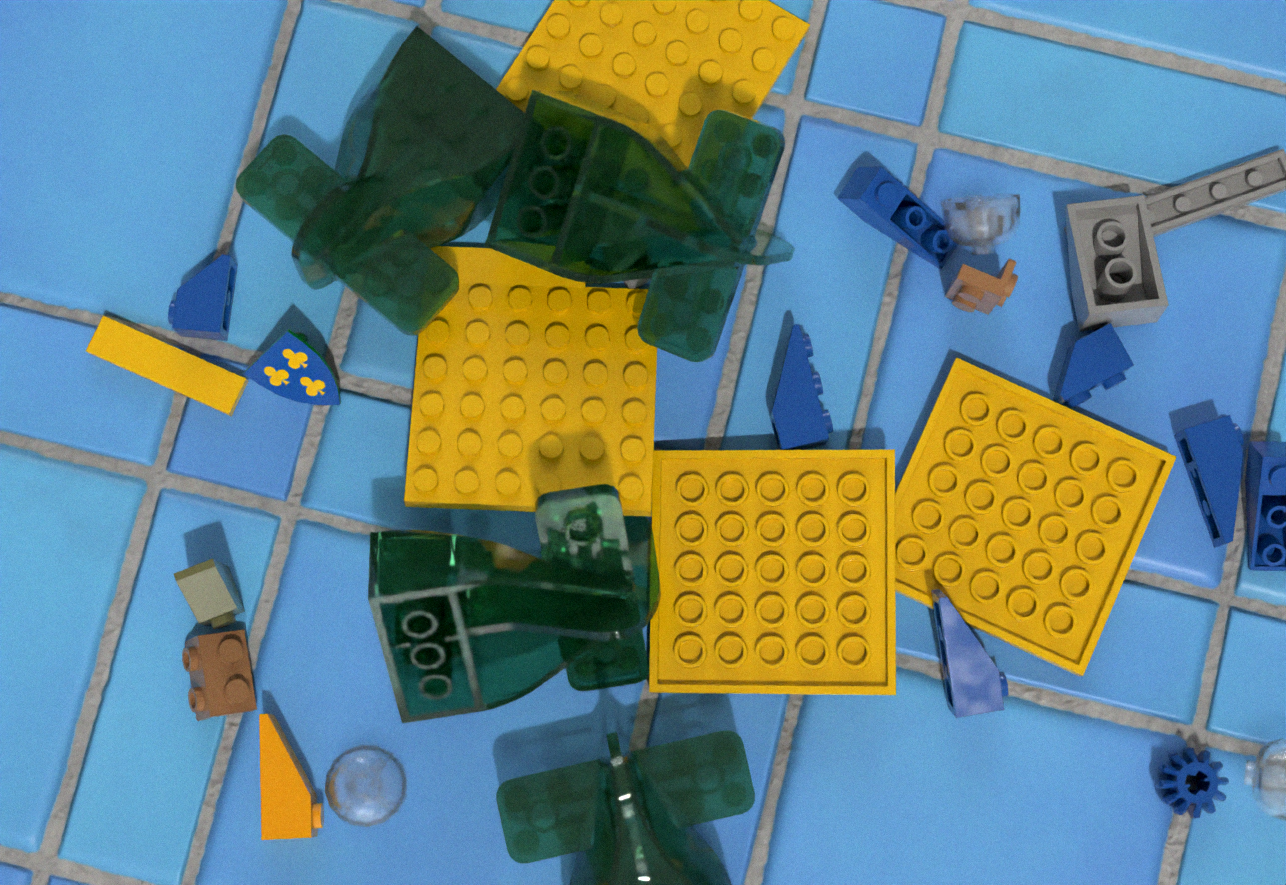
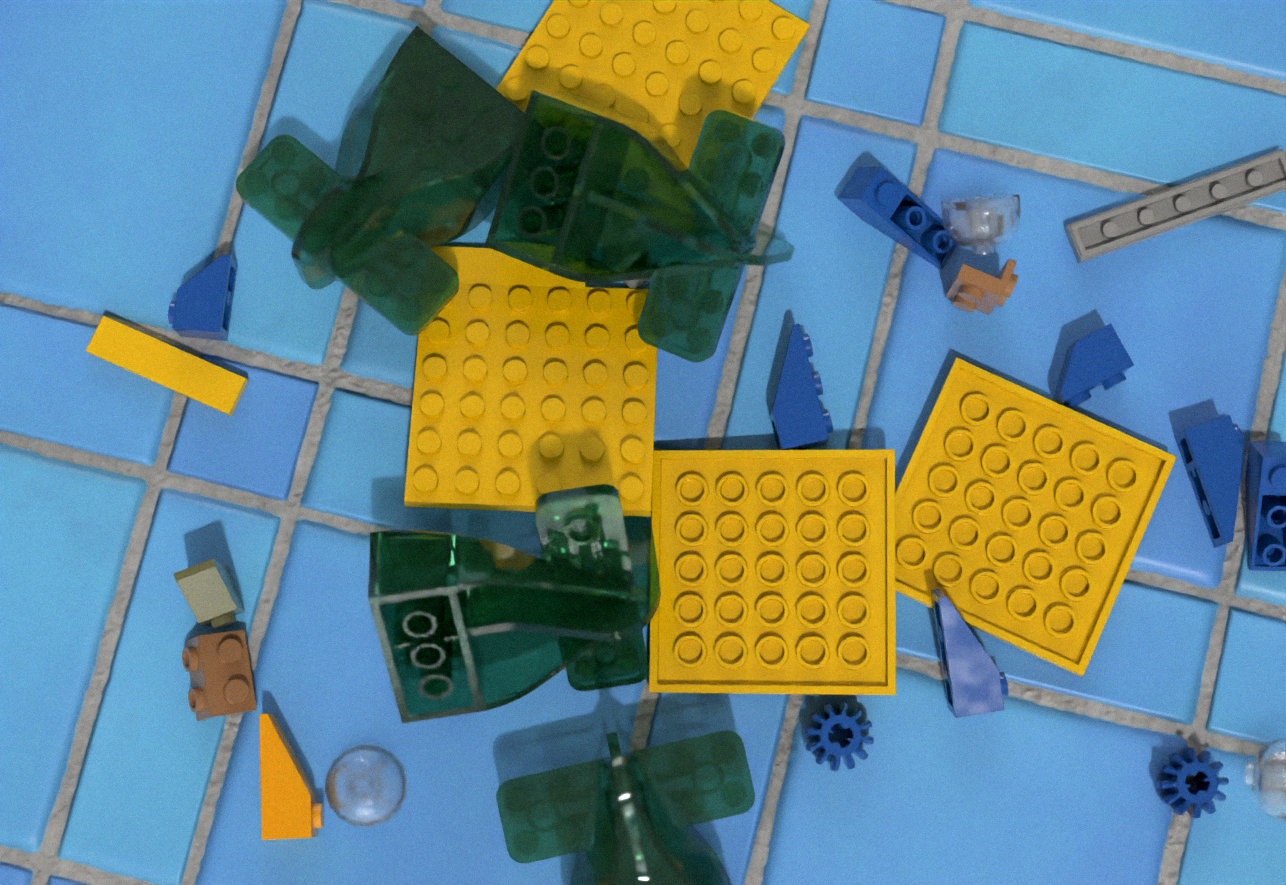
(295, 371): blue shield -> none
(842, 722): none -> blue gear
(1114, 263): light grey slope -> none

